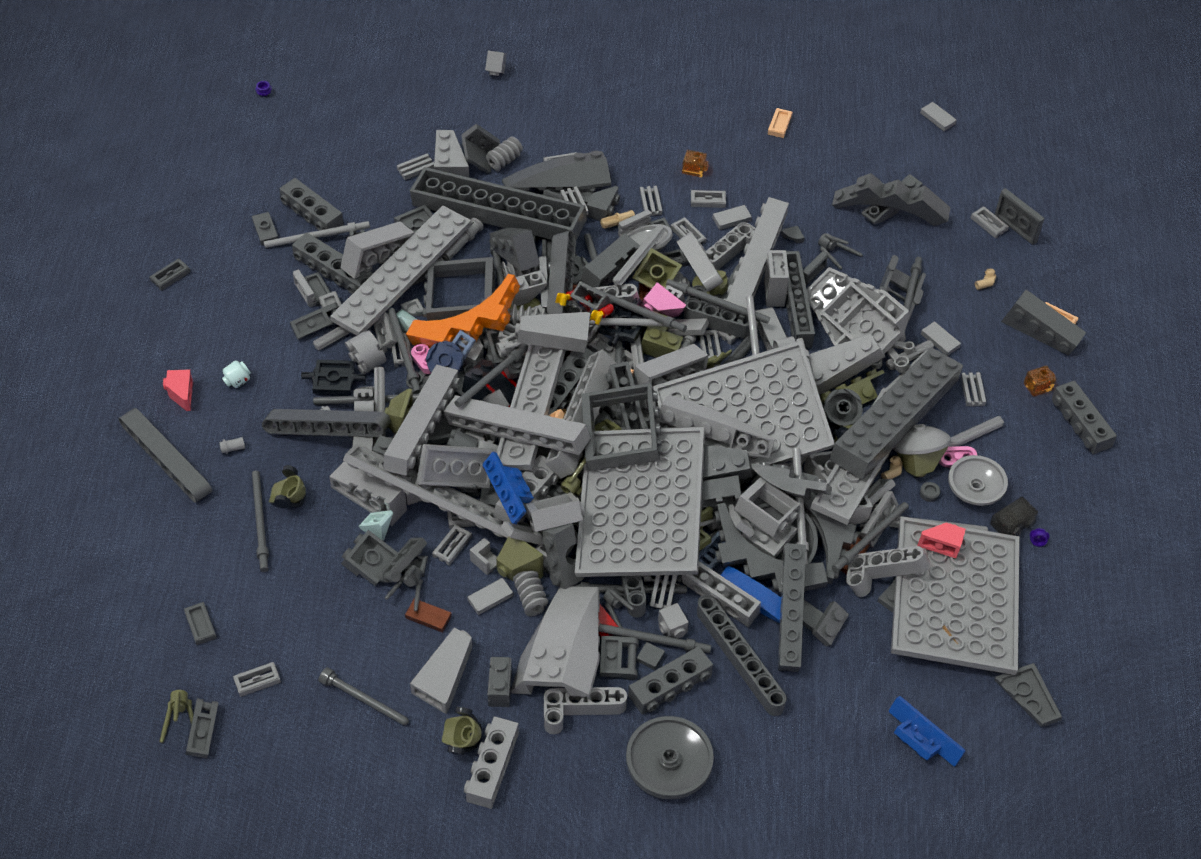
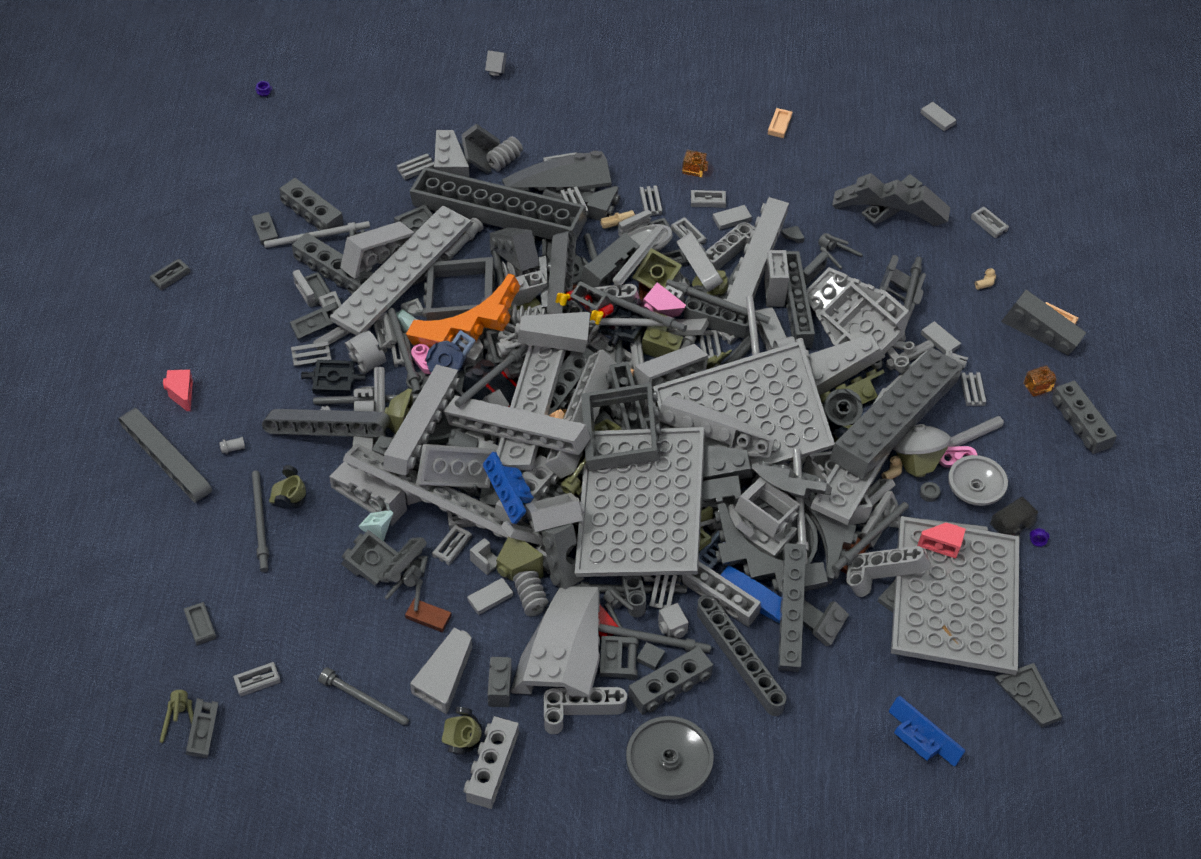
(236, 374): light aqua head -> none
(309, 346): none -> light grey tile
(961, 359): none -> light grey pin
(1019, 216): dark grey tile -> none

